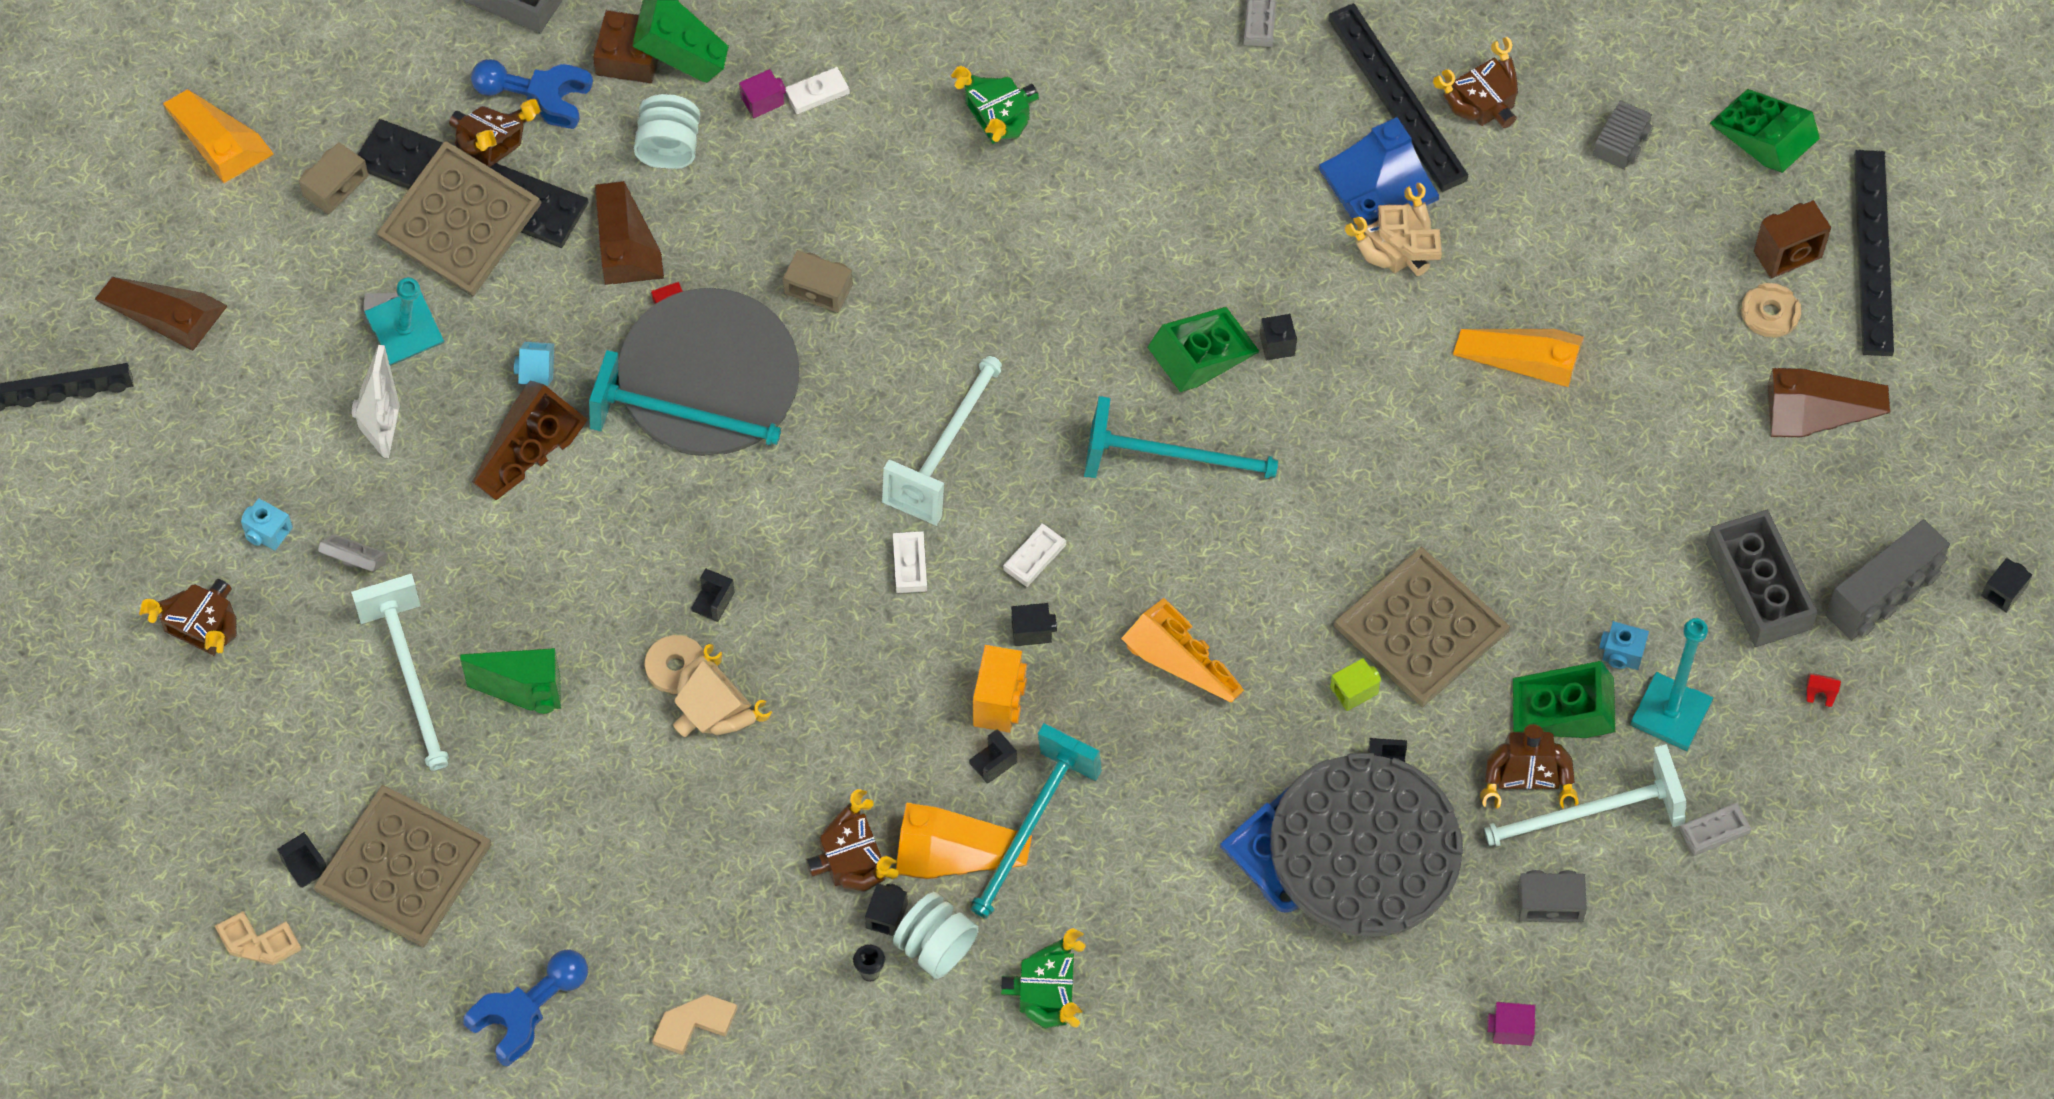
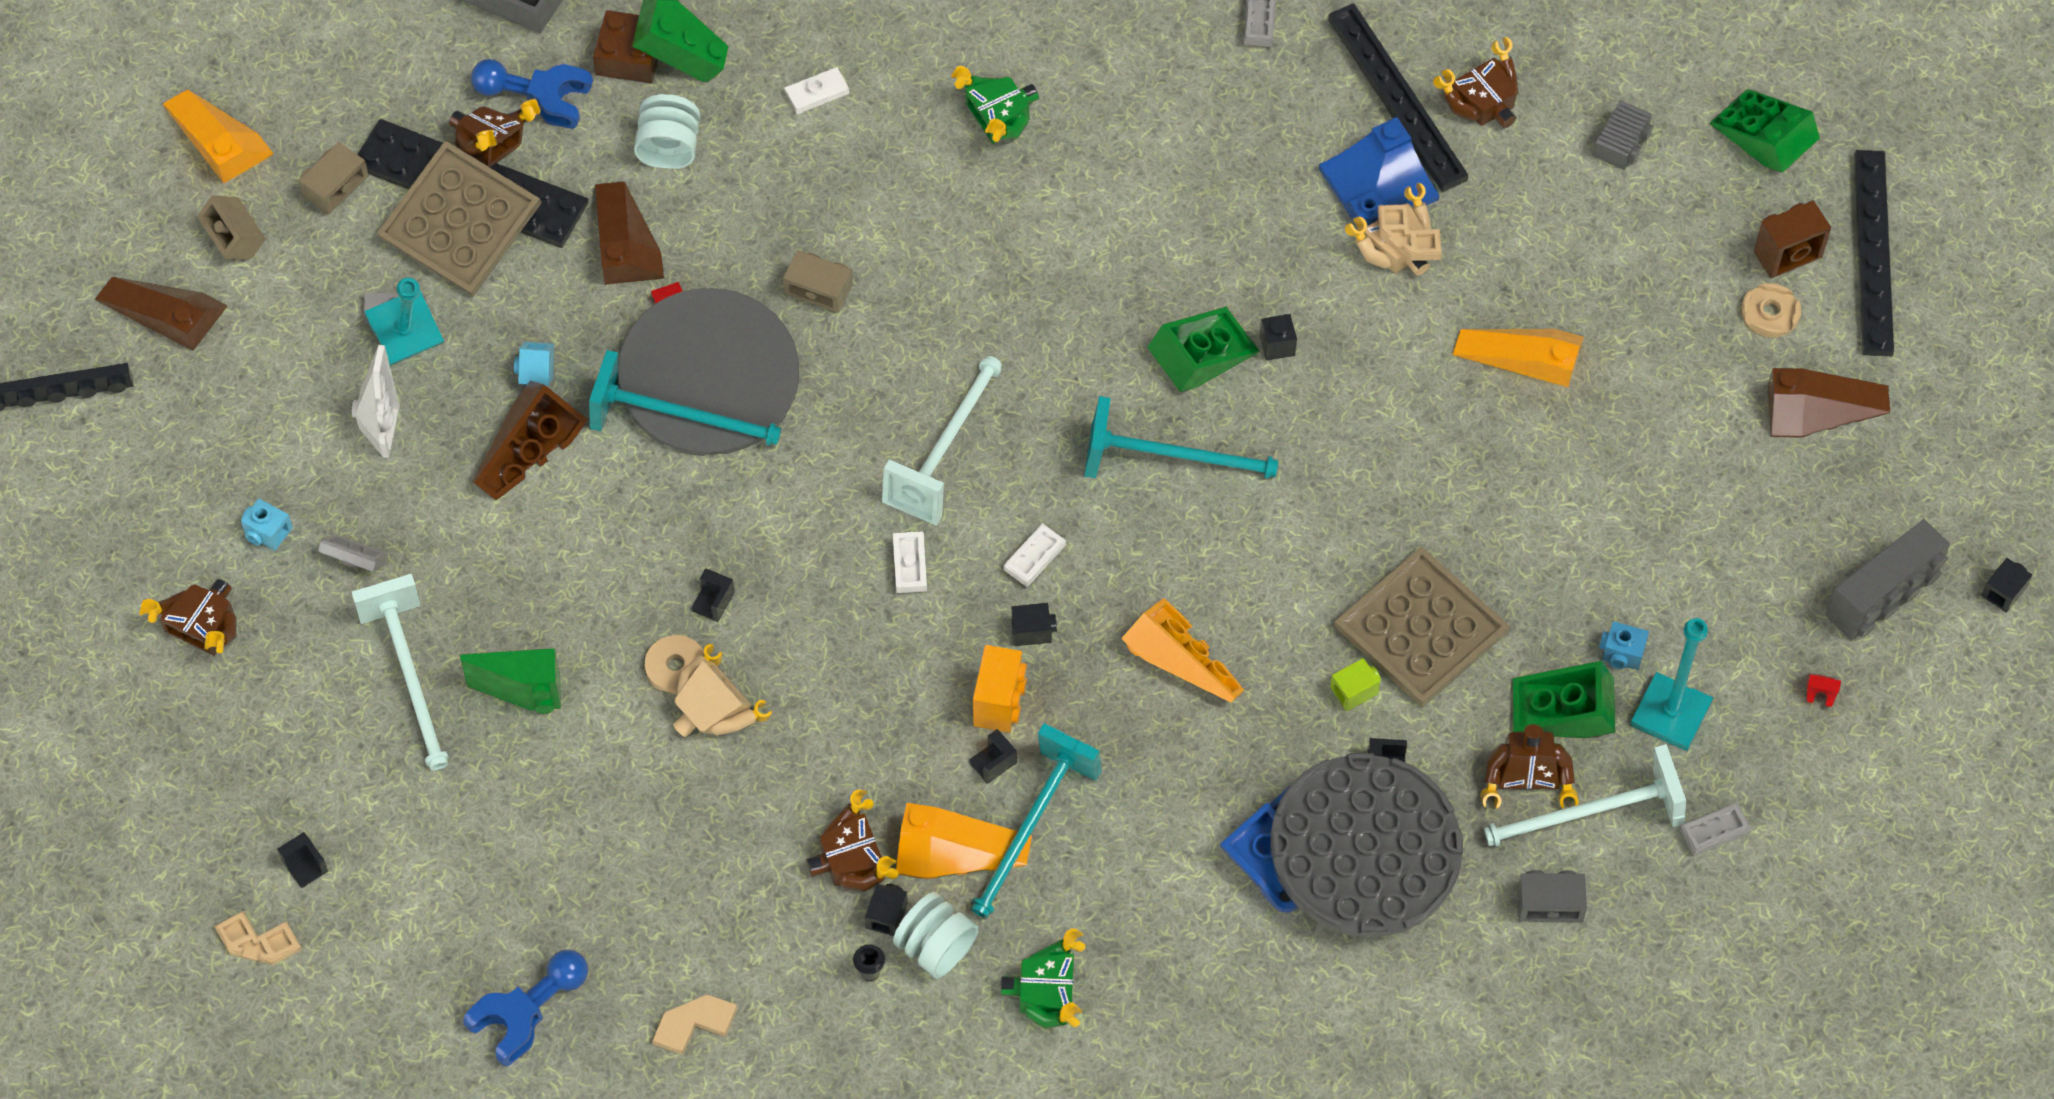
(231, 227): none -> dark tan brick
(403, 865): dark tan plate -> none
(762, 93): magenta brick -> none
(1512, 1023): magenta brick -> none
(1761, 578): dark grey brick -> none

